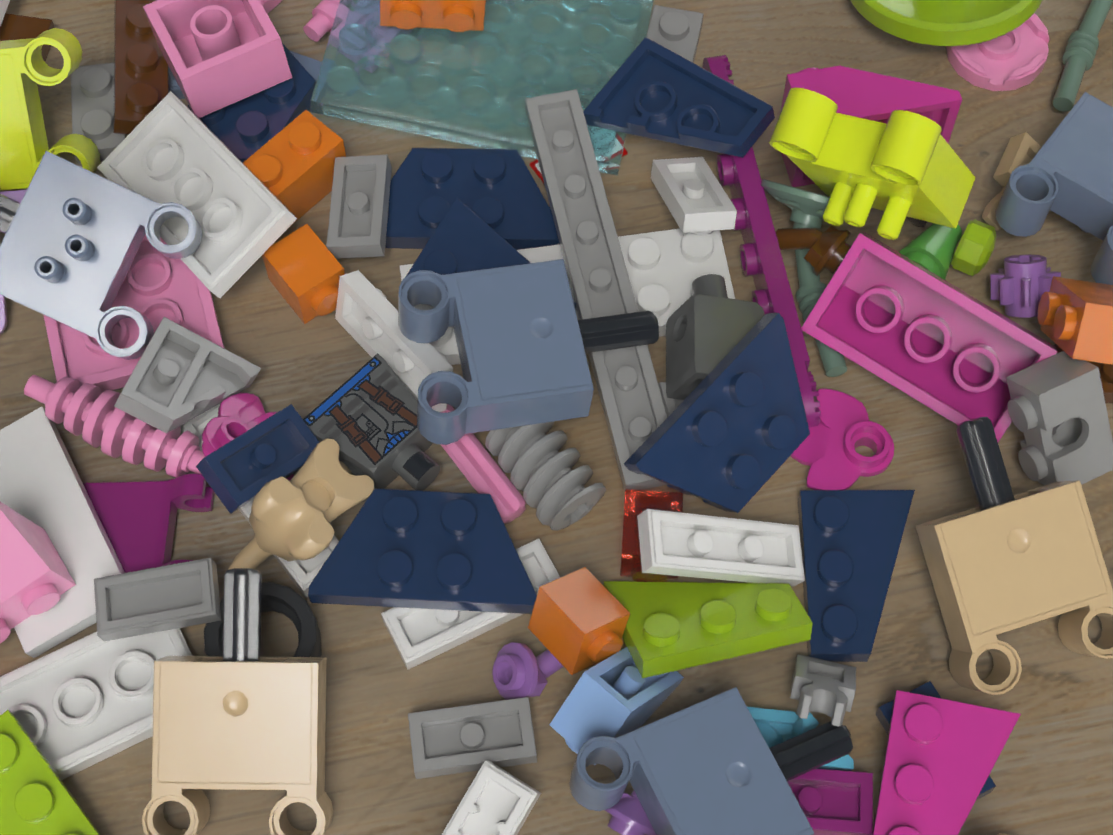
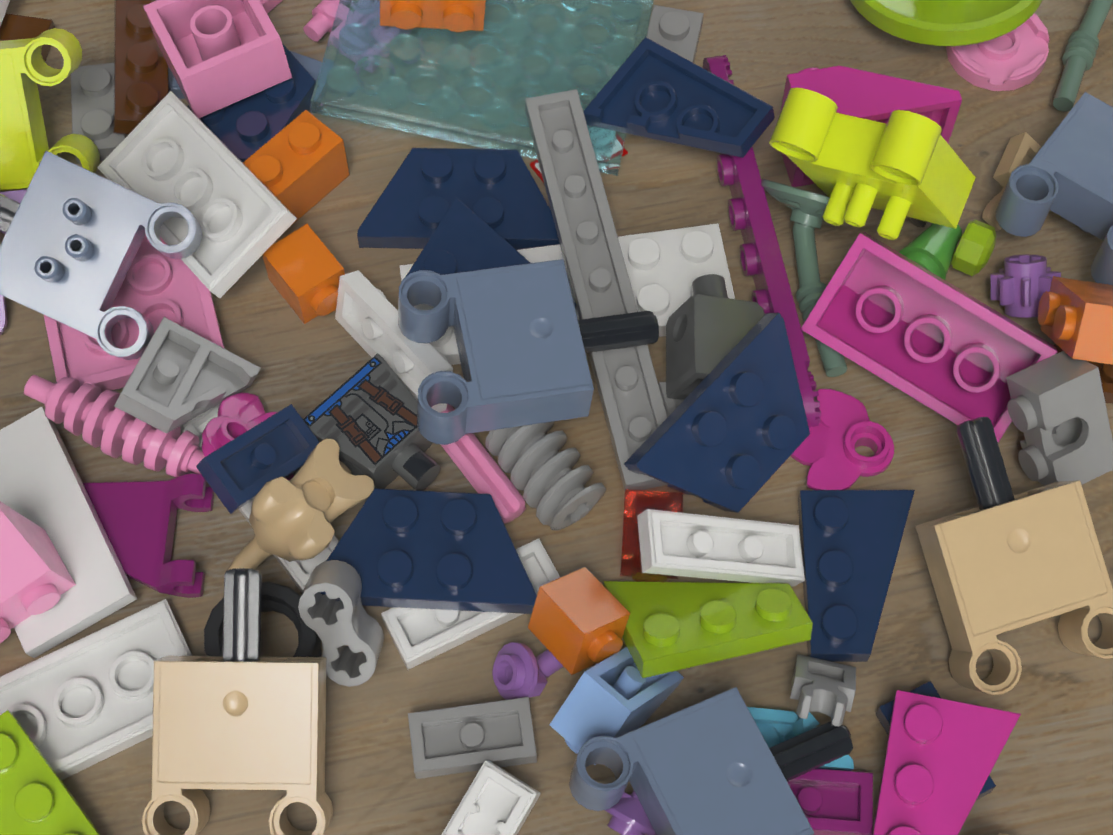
(157, 599): light grey tile -> none
(341, 623): none -> light grey axle
(359, 206): light grey plate -> none
(693, 195): white plate -> none
(826, 247): reddish brown plate -> none

